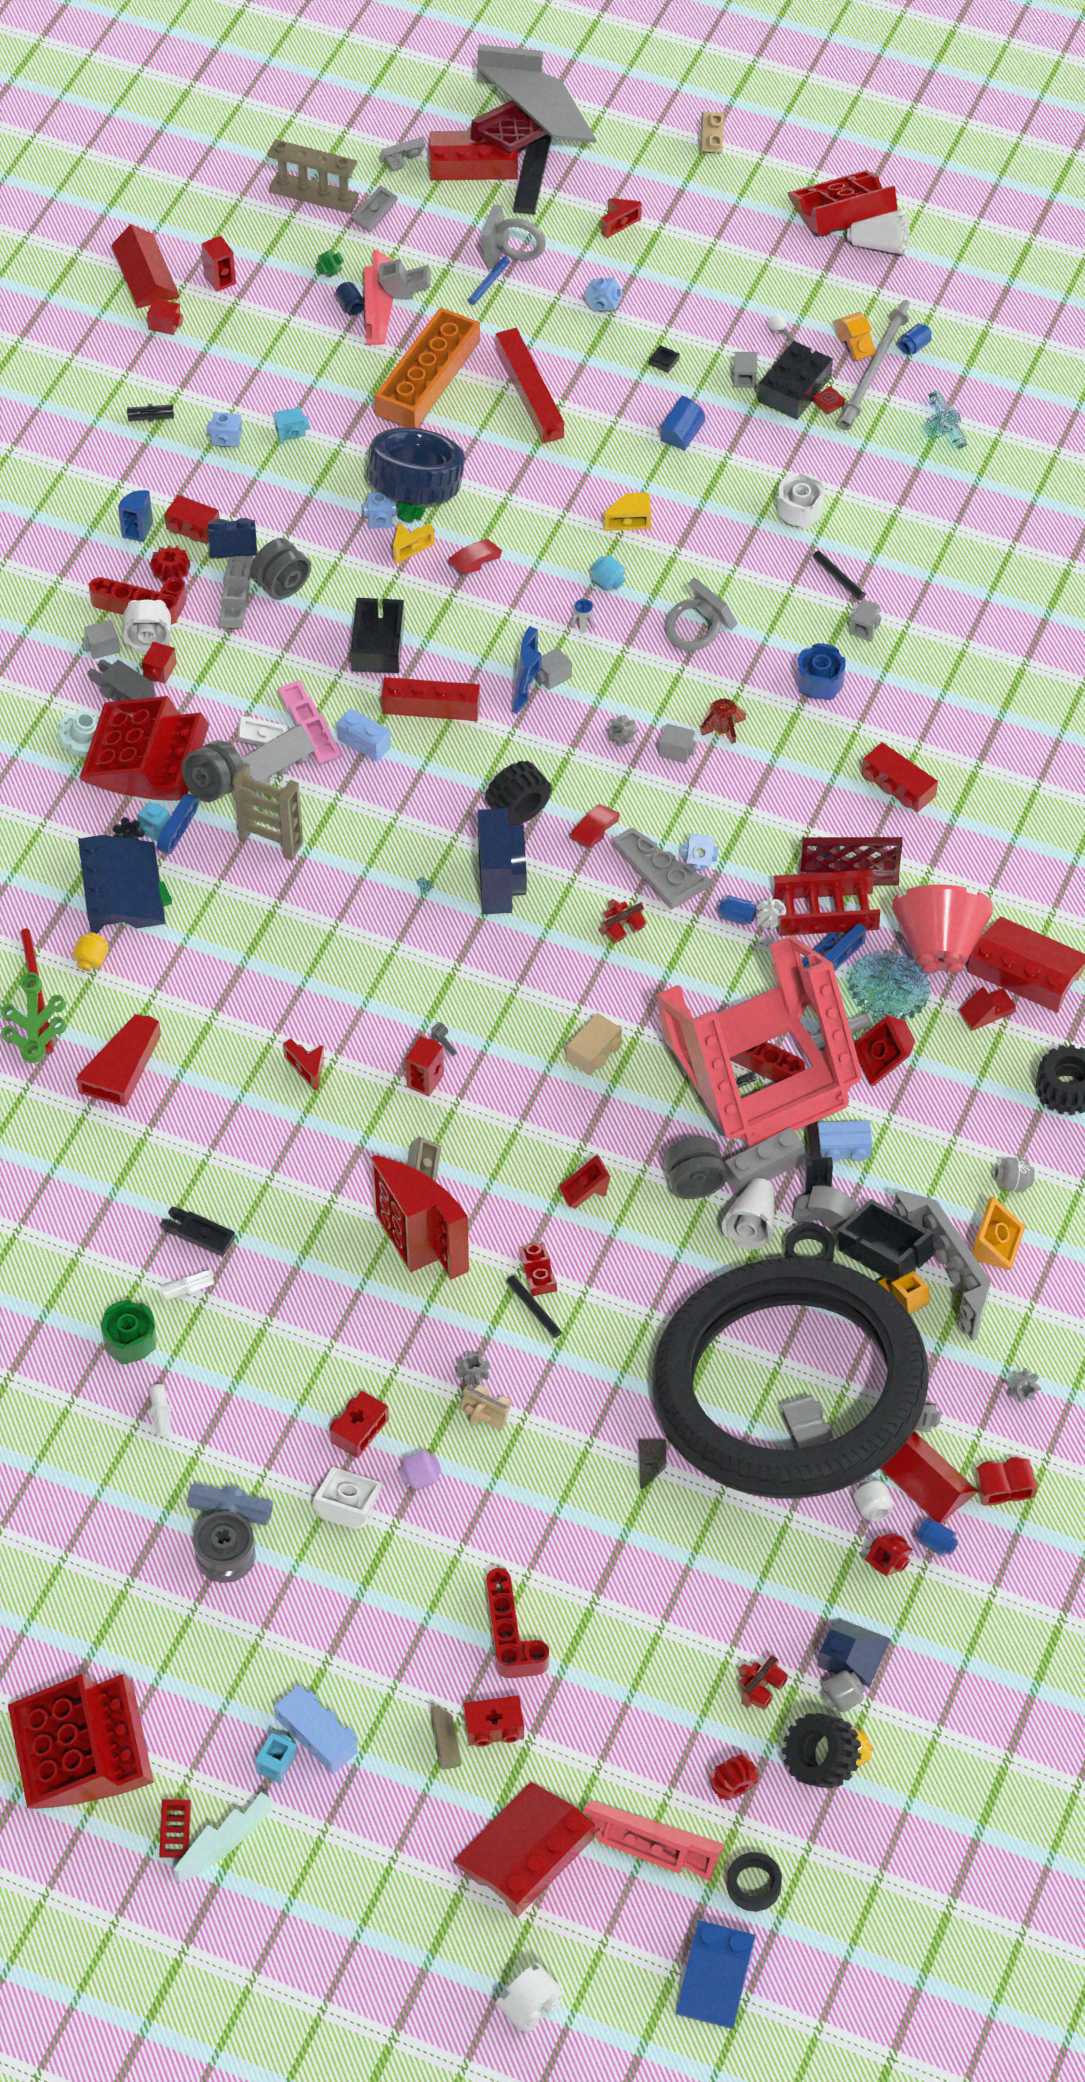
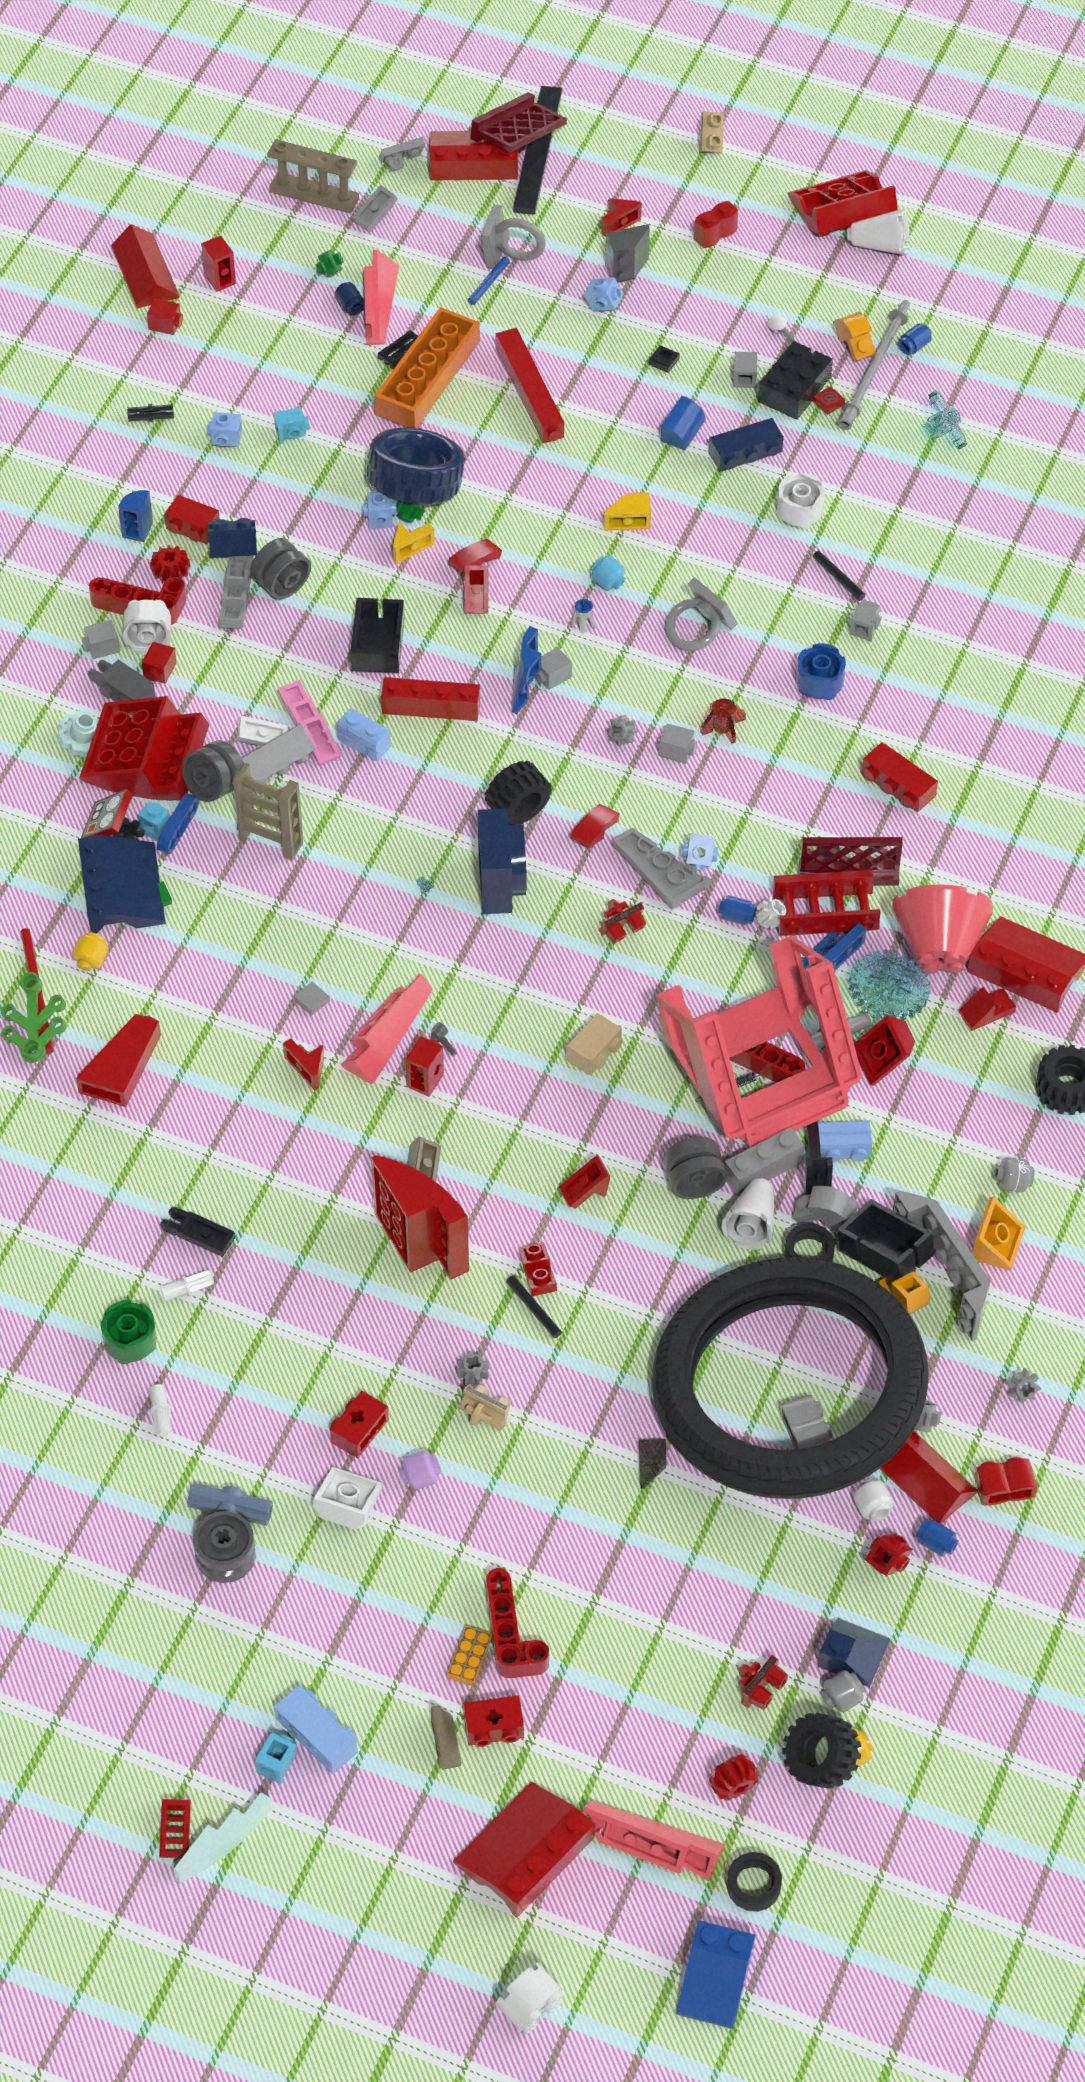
(79, 1742): red slope -> none
(107, 814): none -> tile
(312, 998): none -> light grey tile
(385, 1030): none -> coral wedge
(398, 344): none -> black tile
(402, 282): light grey brick -> none
(469, 1656): none -> light orange tile
(476, 589): none -> slope
(536, 93): light grey piece -> none
(627, 252): none -> dark grey slope
(716, 224): none -> red brick
(745, 444): none -> dark blue brick

